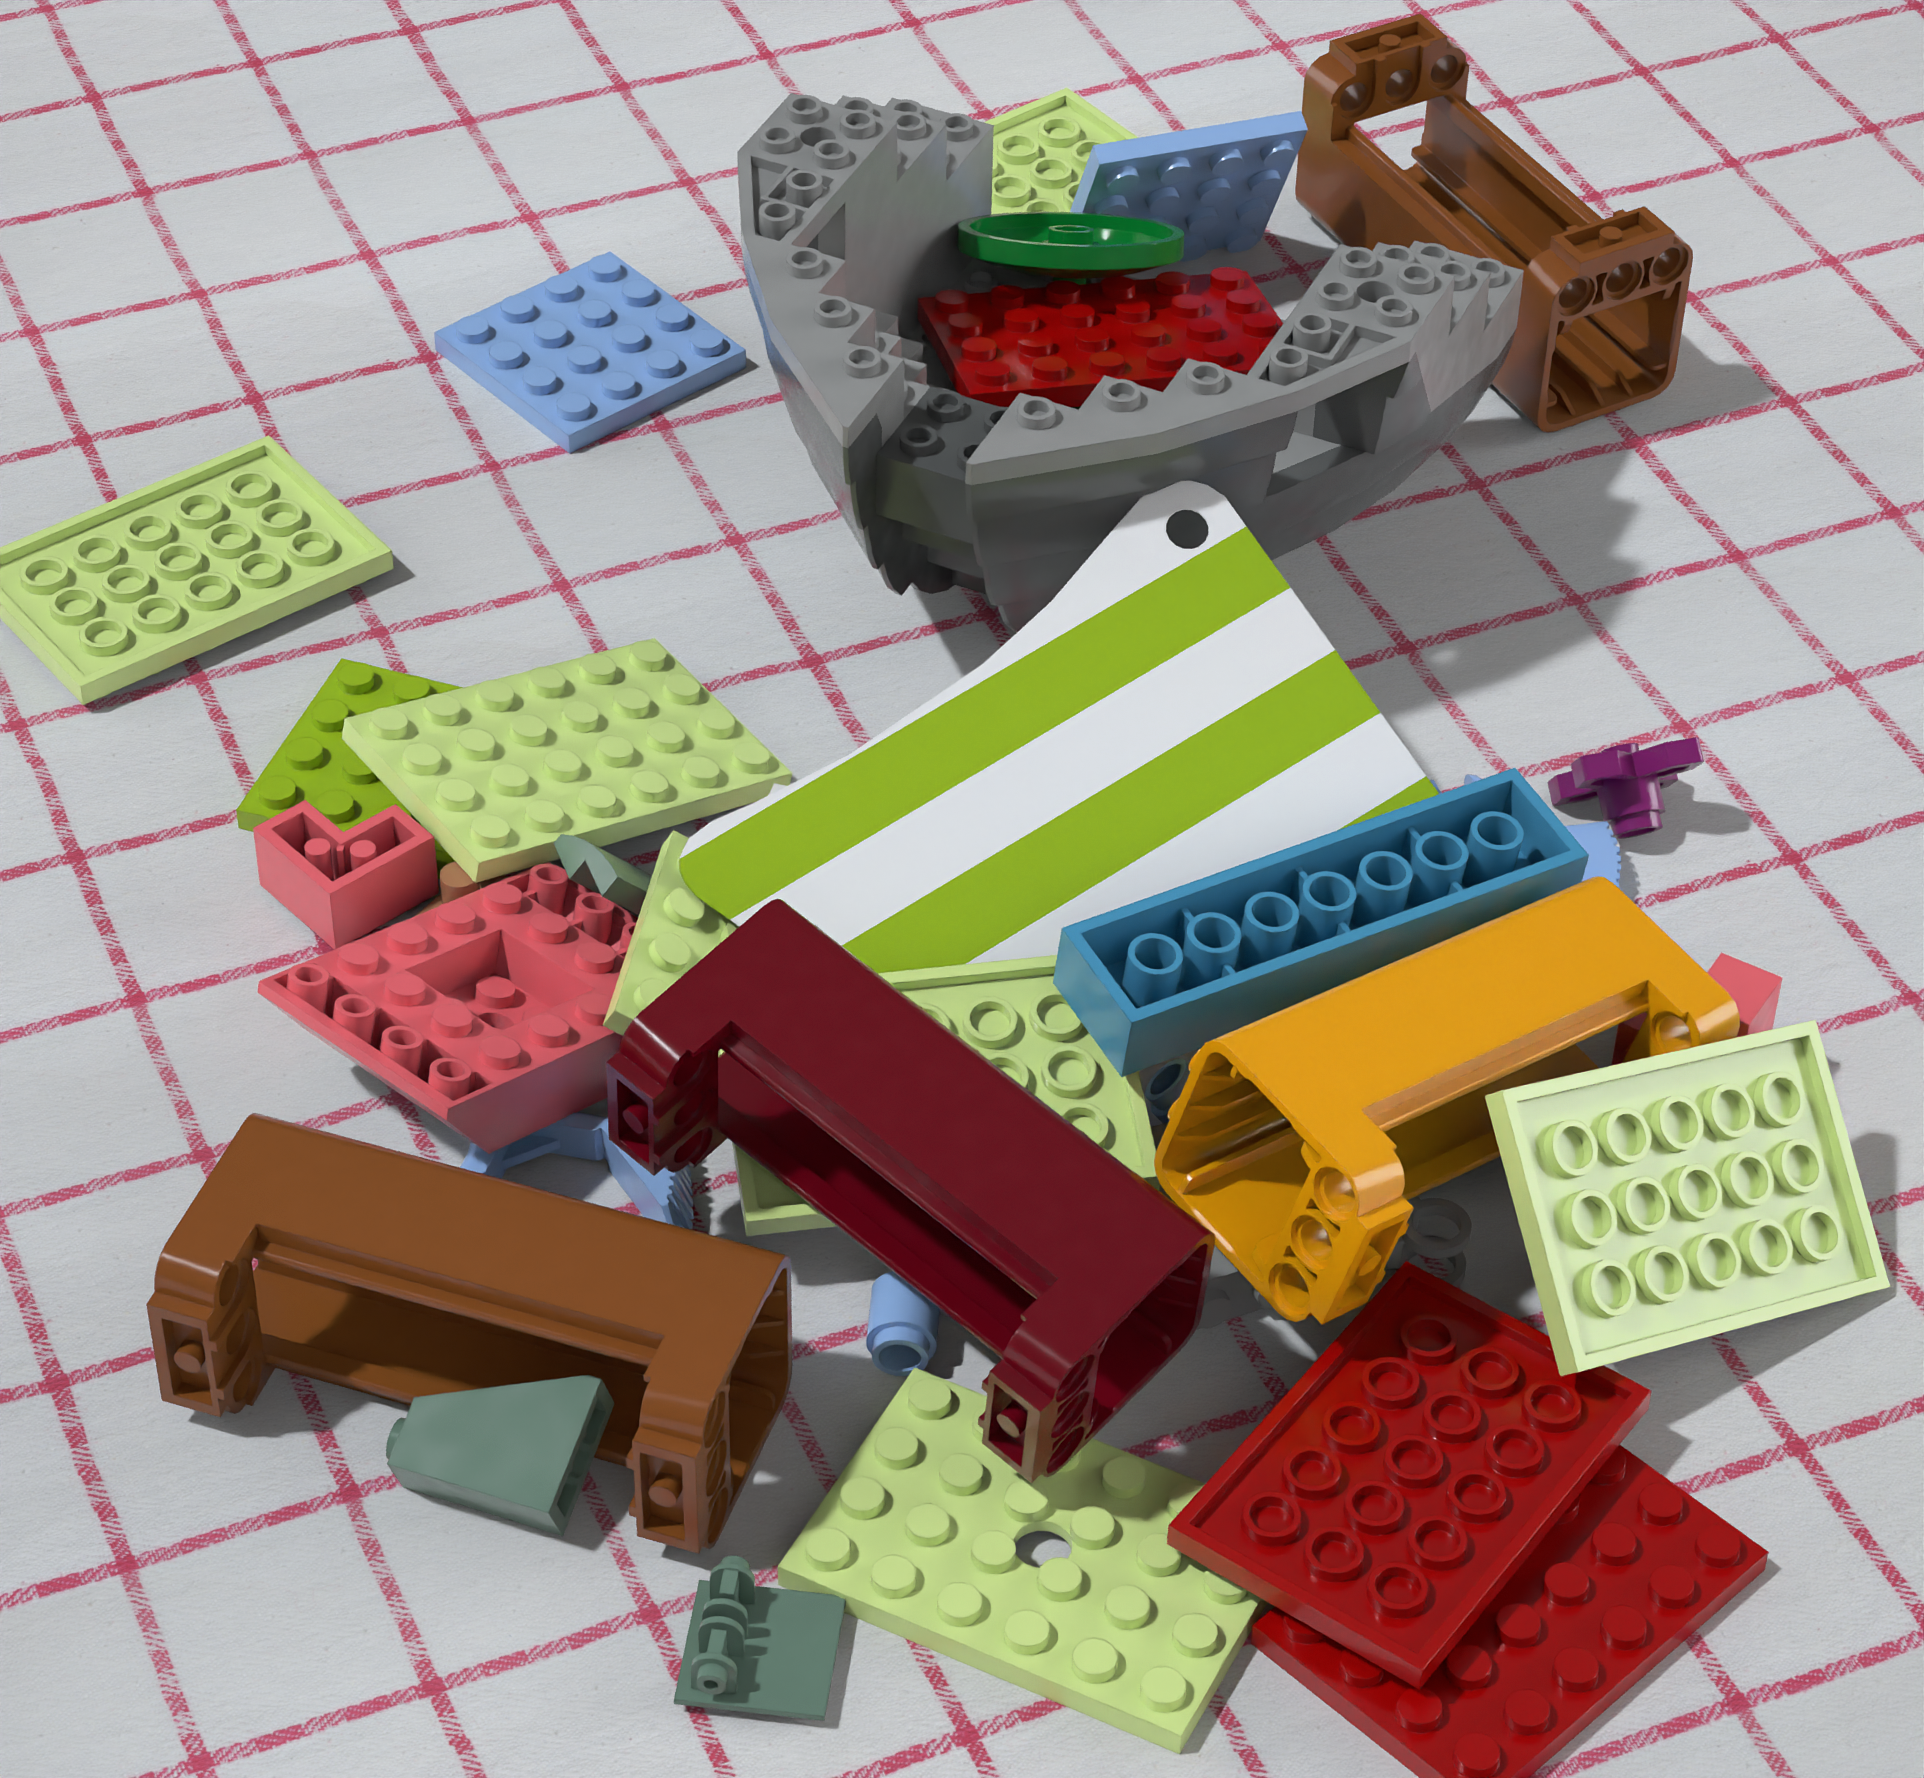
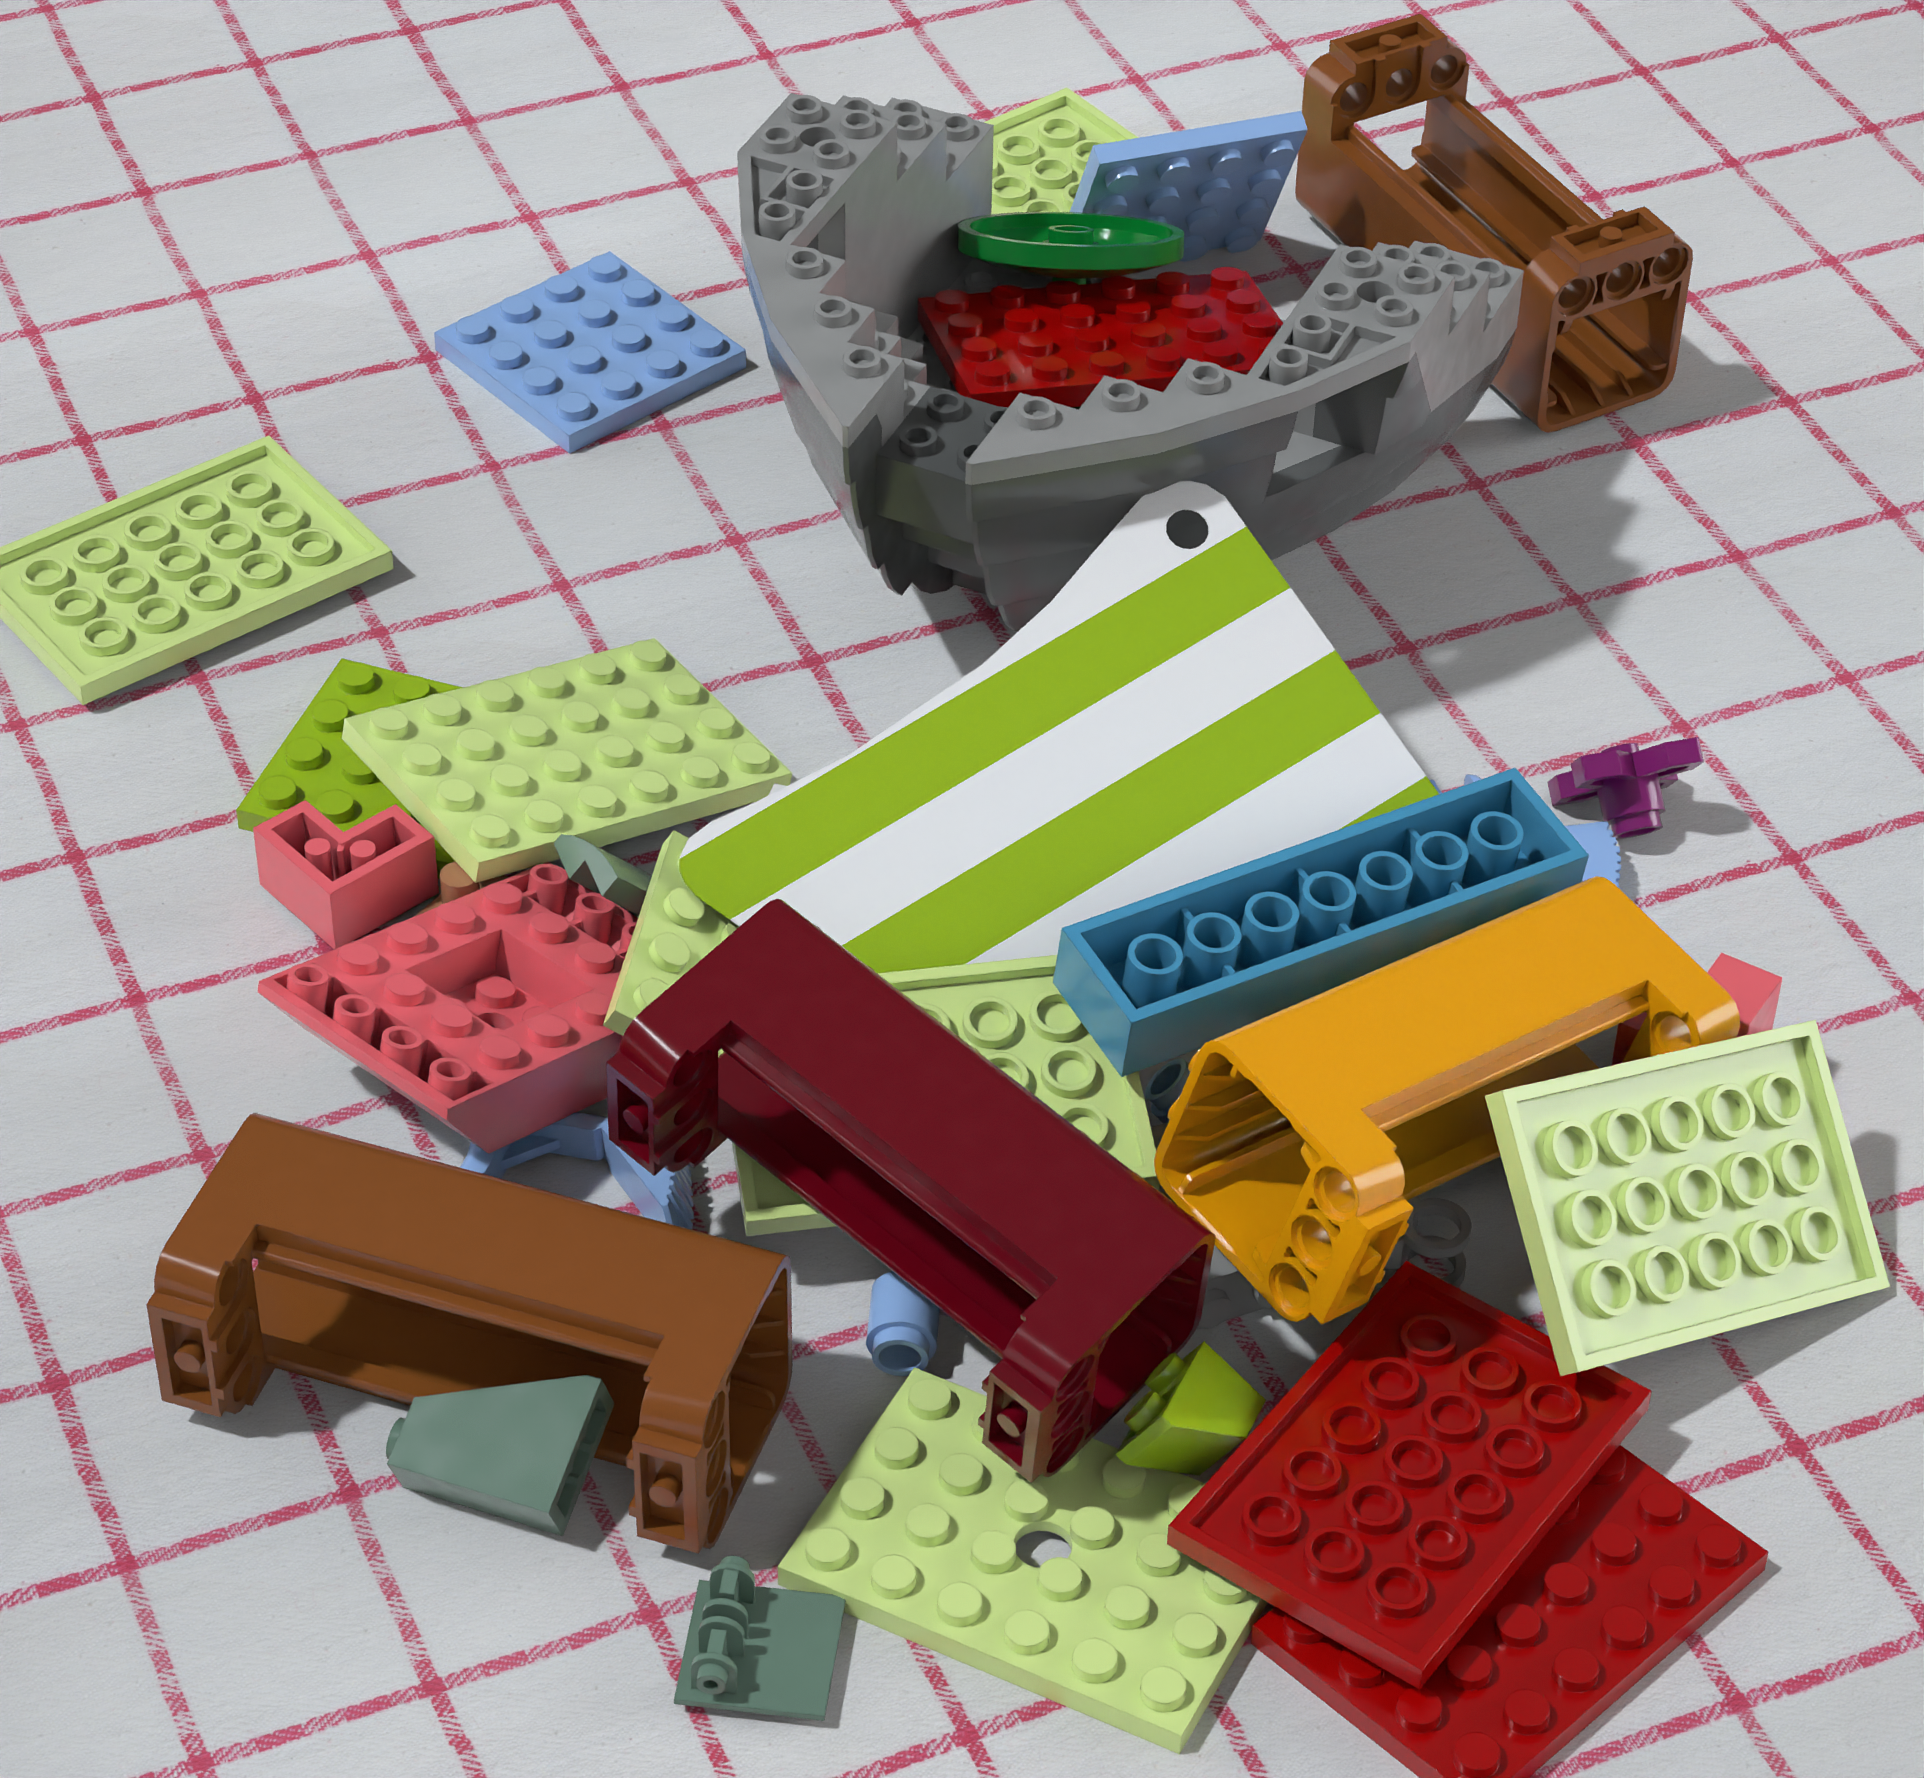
(1190, 1415): none -> lime slope

